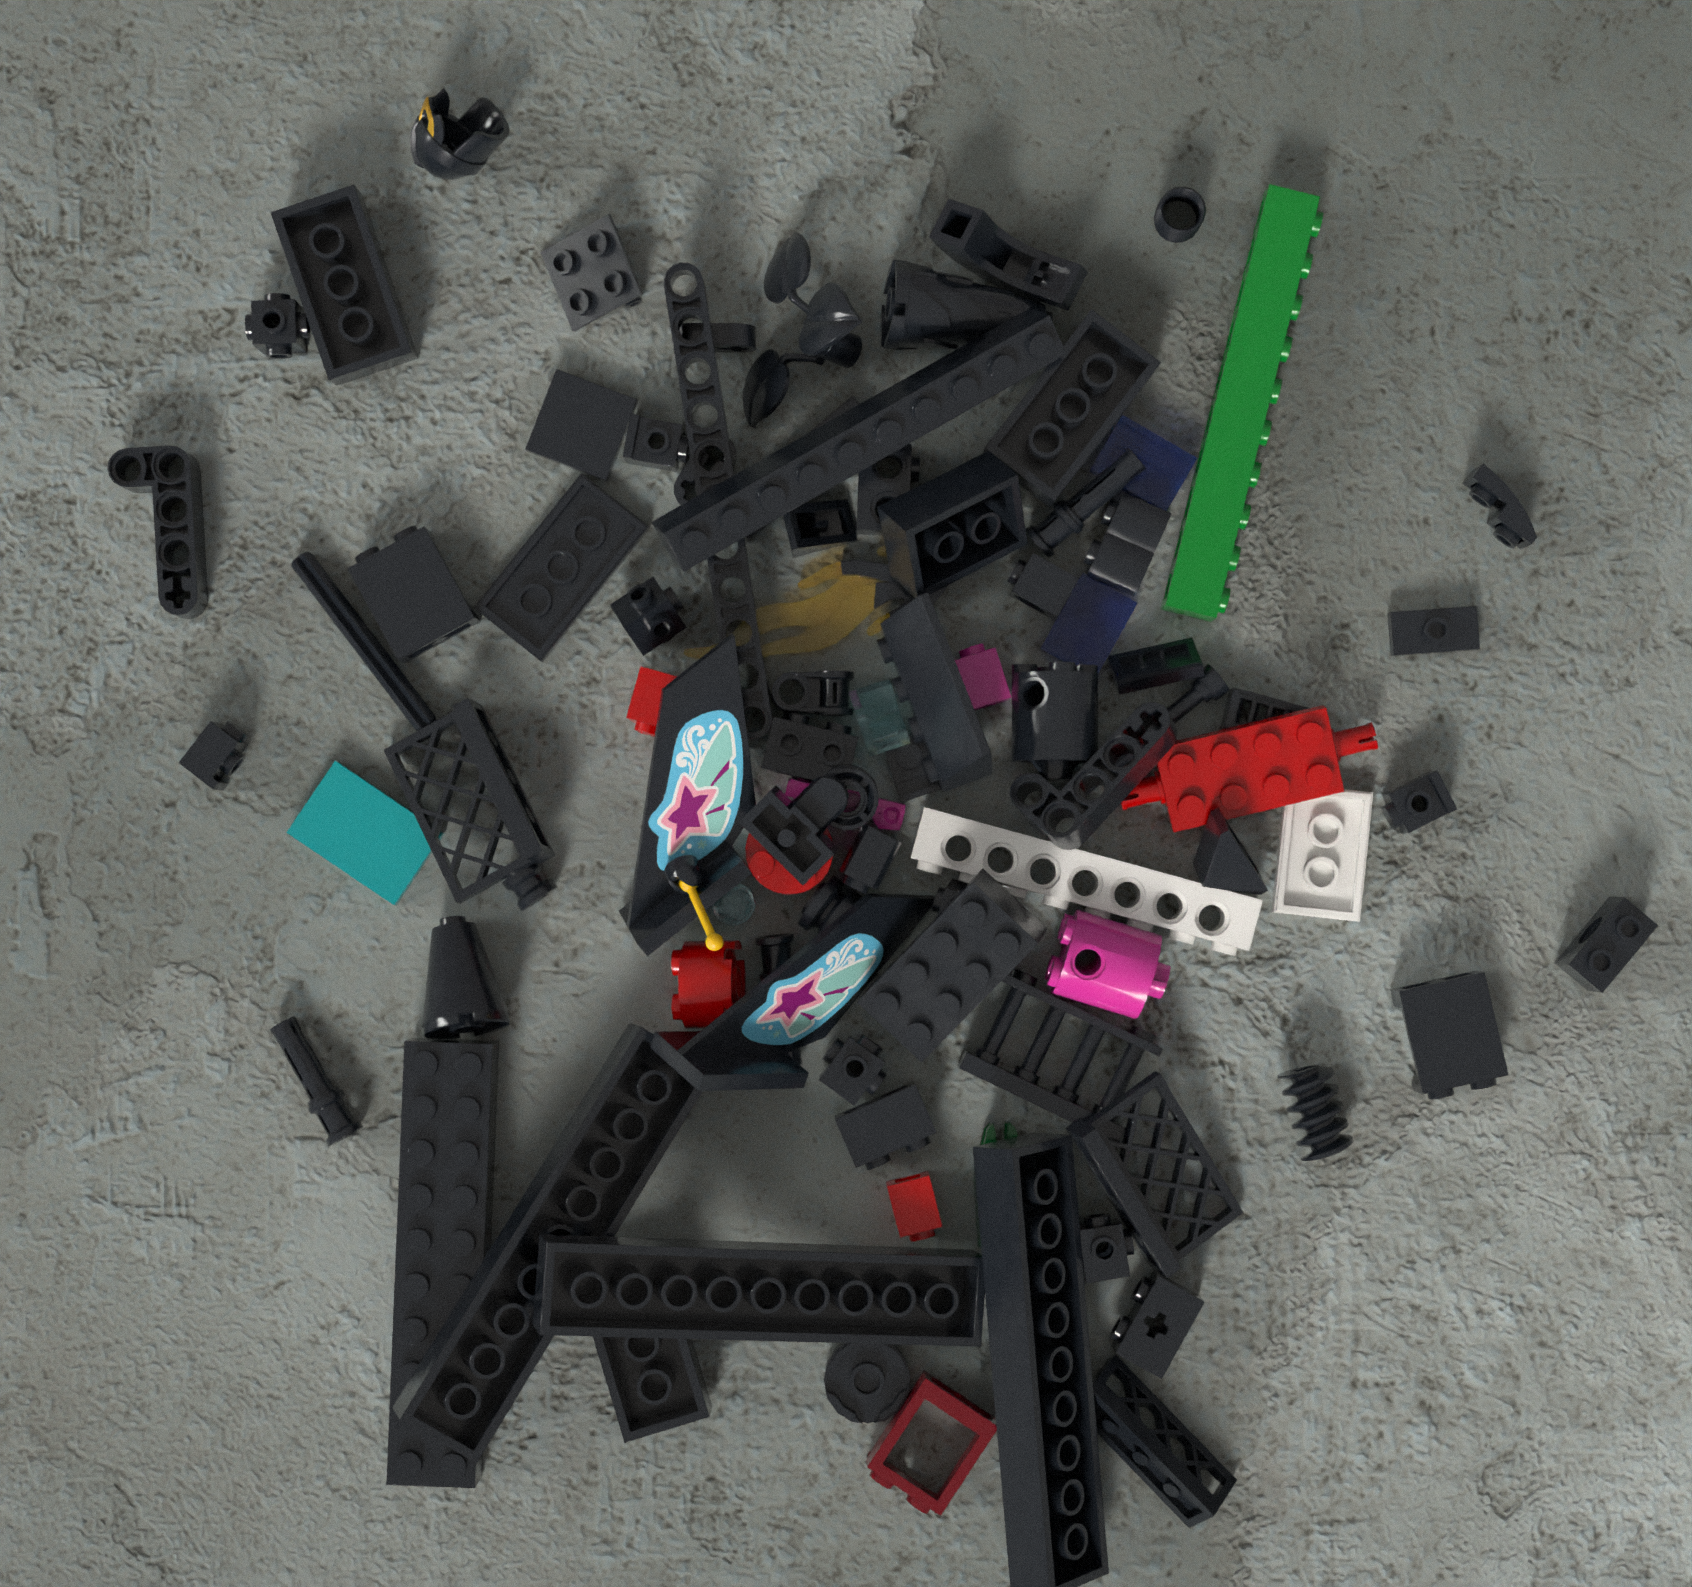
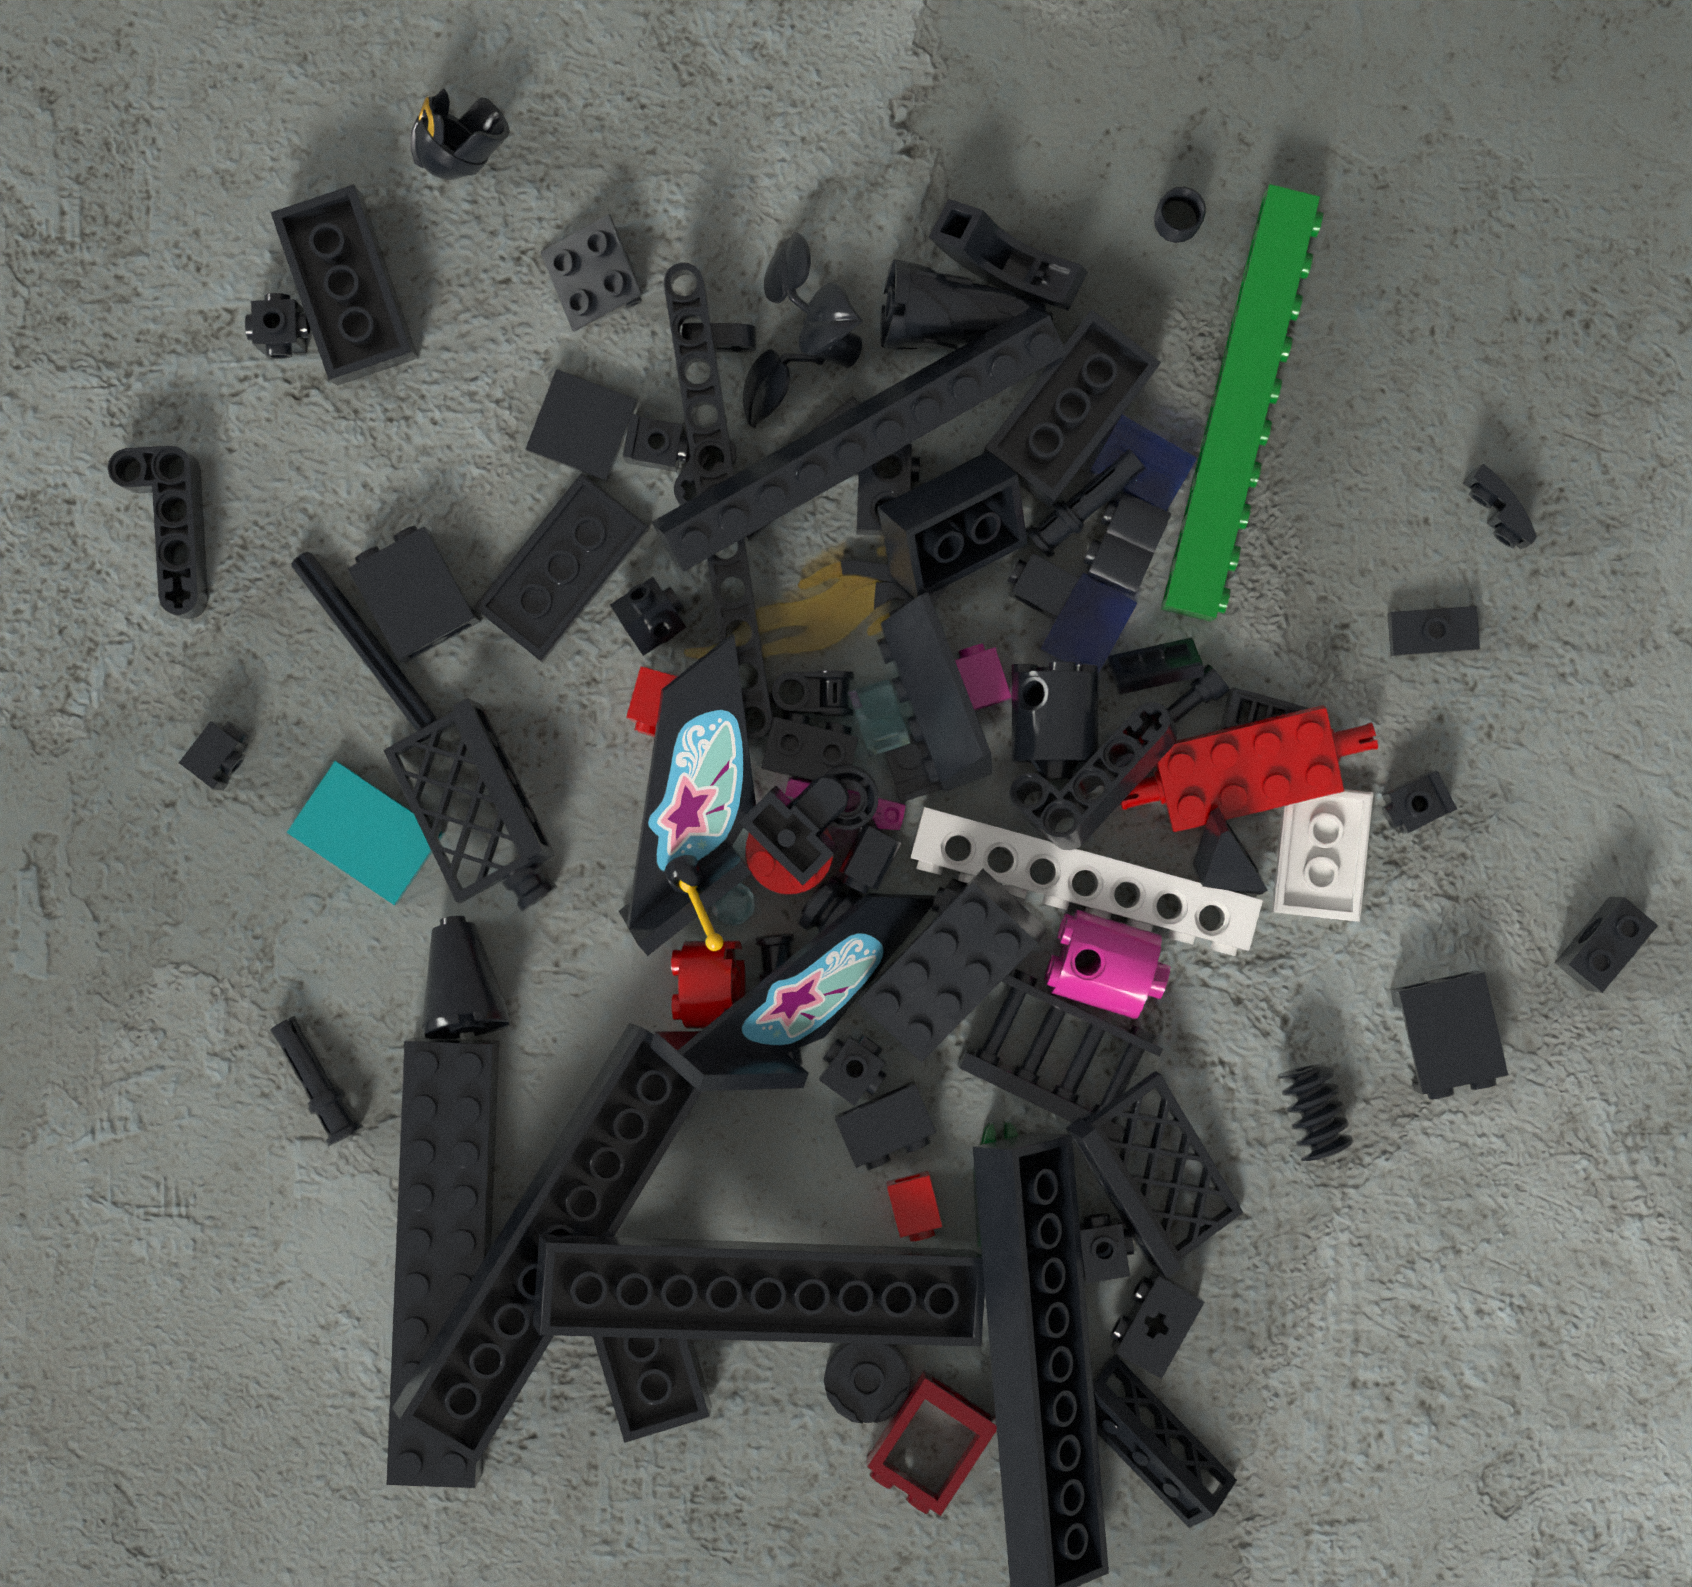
(819, 526): black slope -> none

